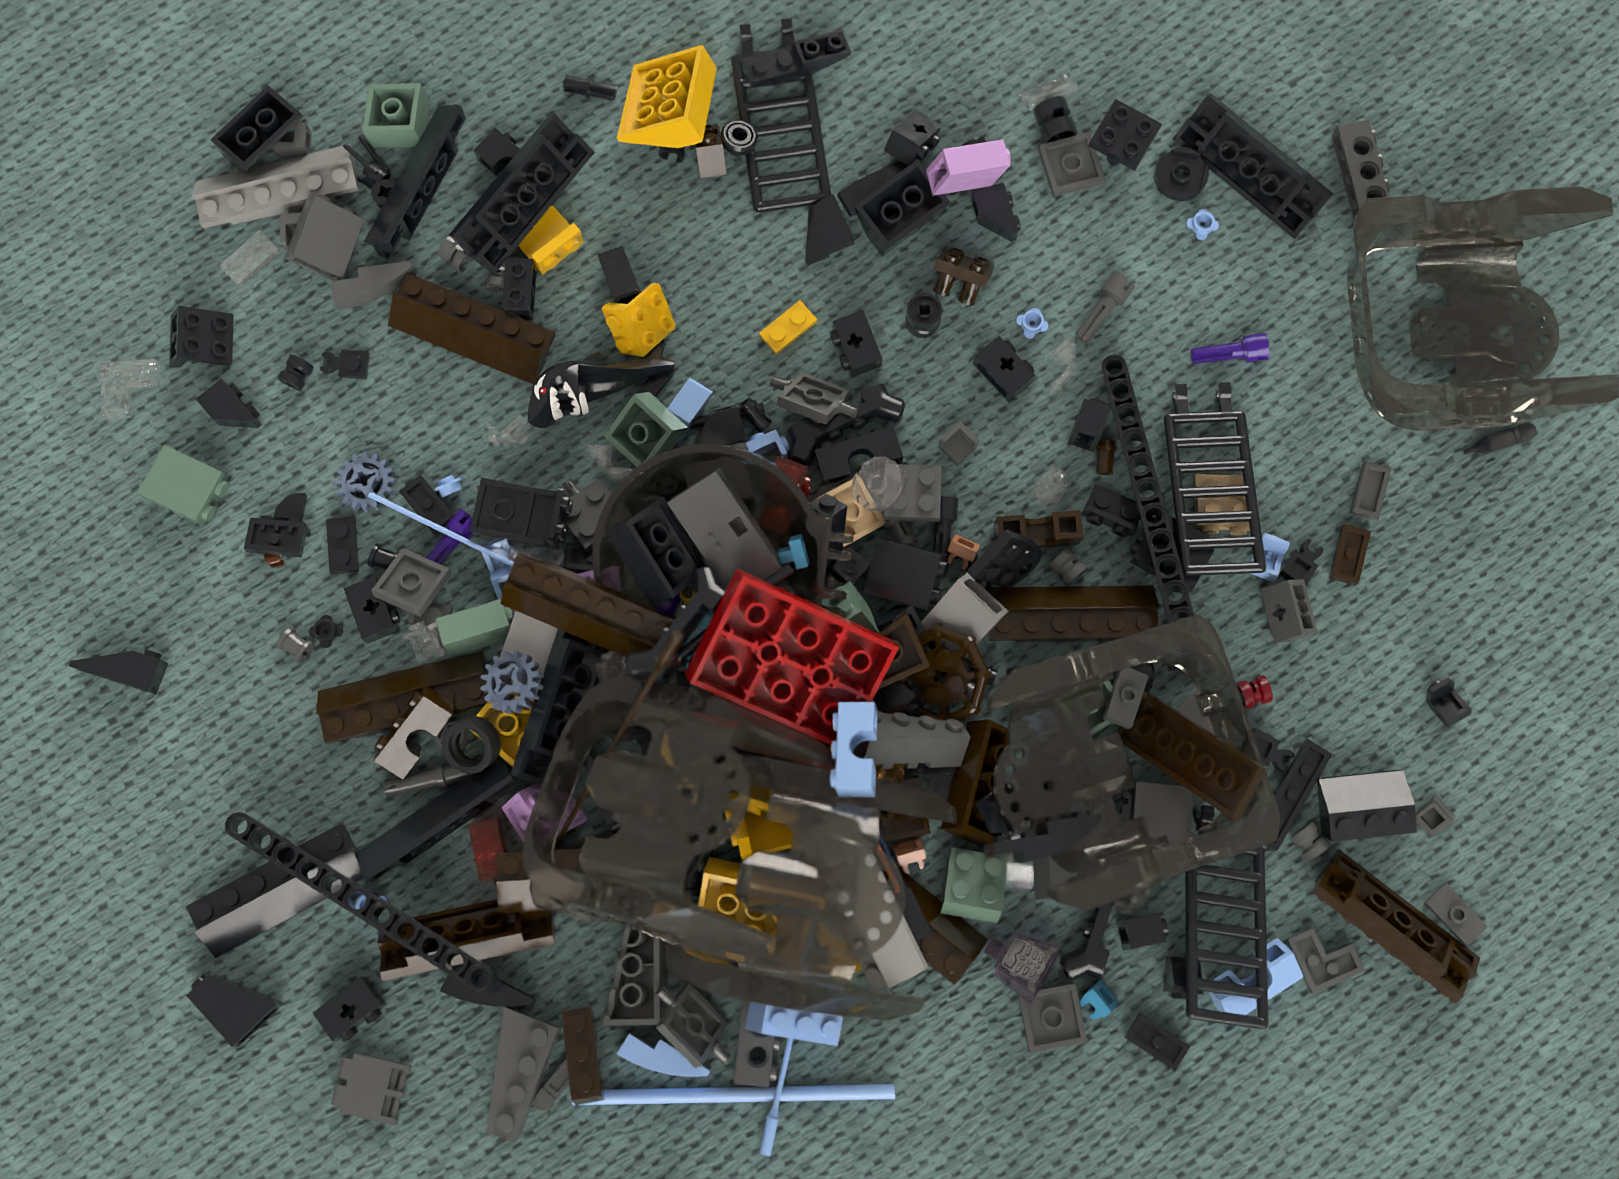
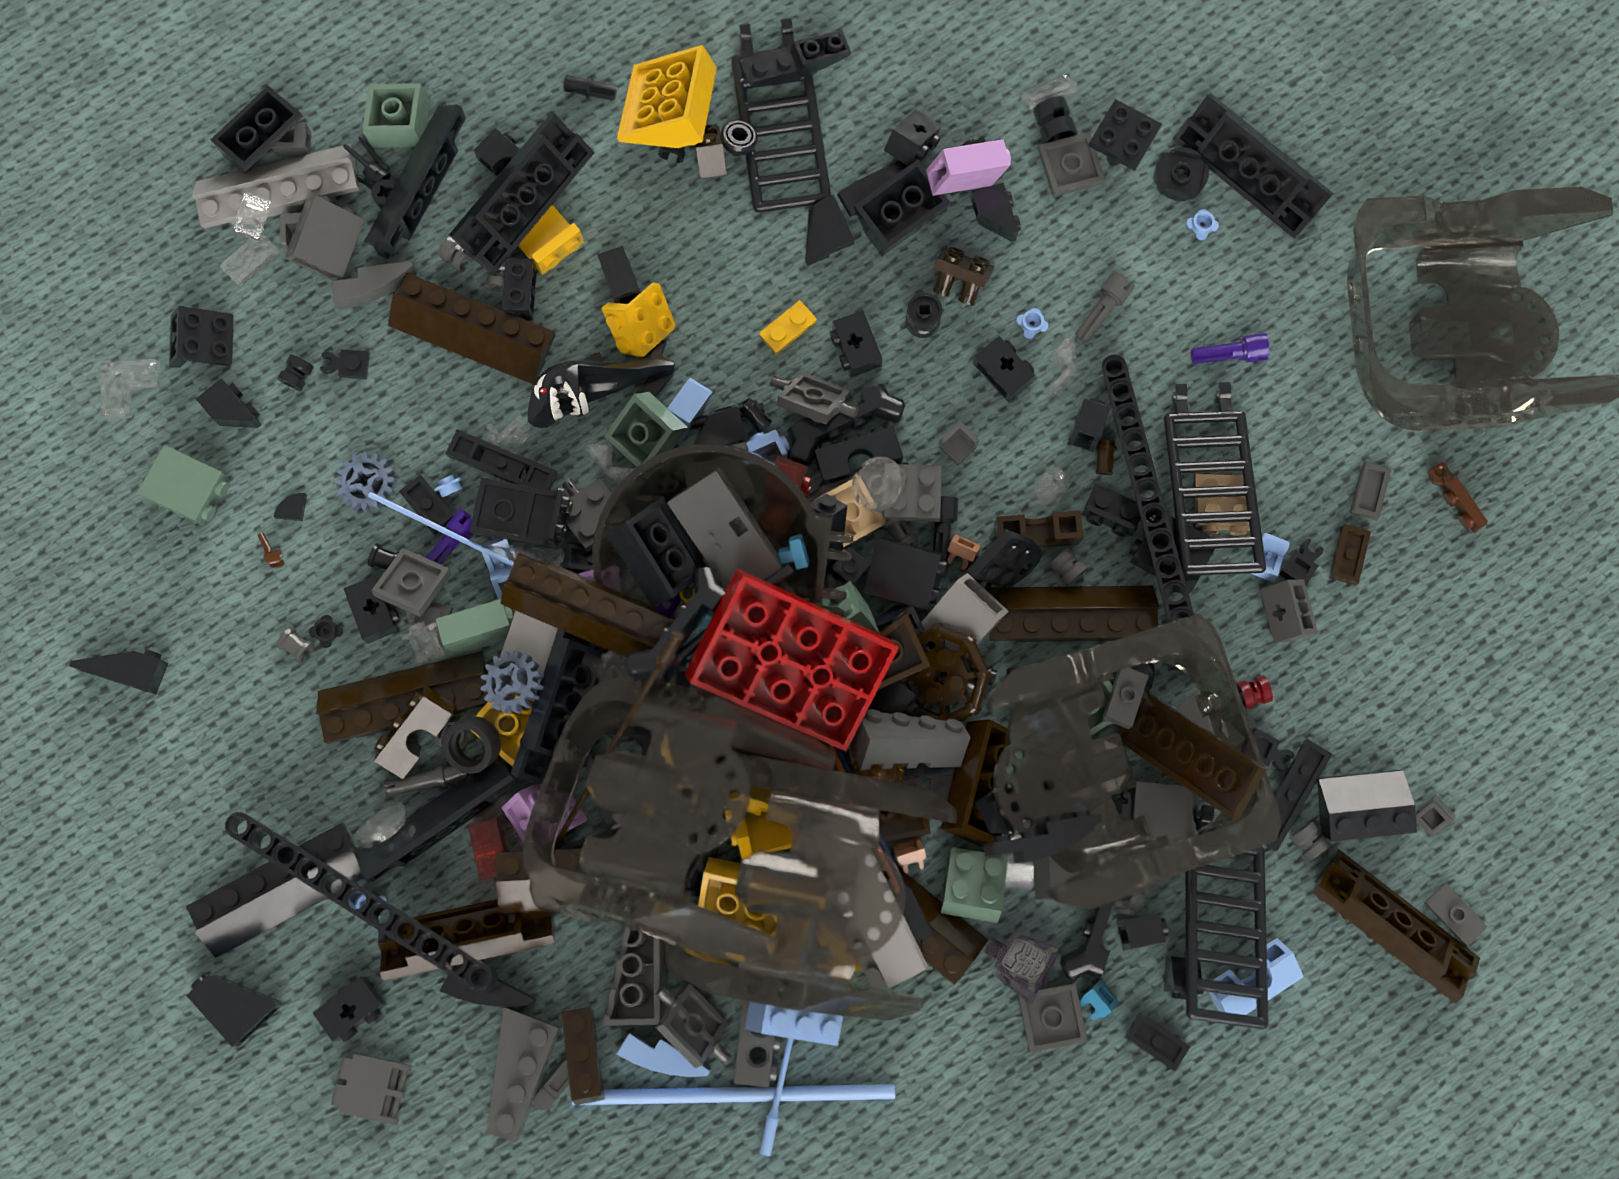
(251, 216): none -> clear bracket
(276, 536): black bracket -> none
(342, 545): black plate -> none
(381, 825): none -> clear tile
(499, 461): none -> black hinge
(853, 775): light blue arch -> none
(1319, 968): dark grey plate -> none
(1363, 138): dark grey brick -> none
(1447, 702): black bracket -> none
(1457, 495): none -> reddish brown hinge
(1503, 439): black piece -> none

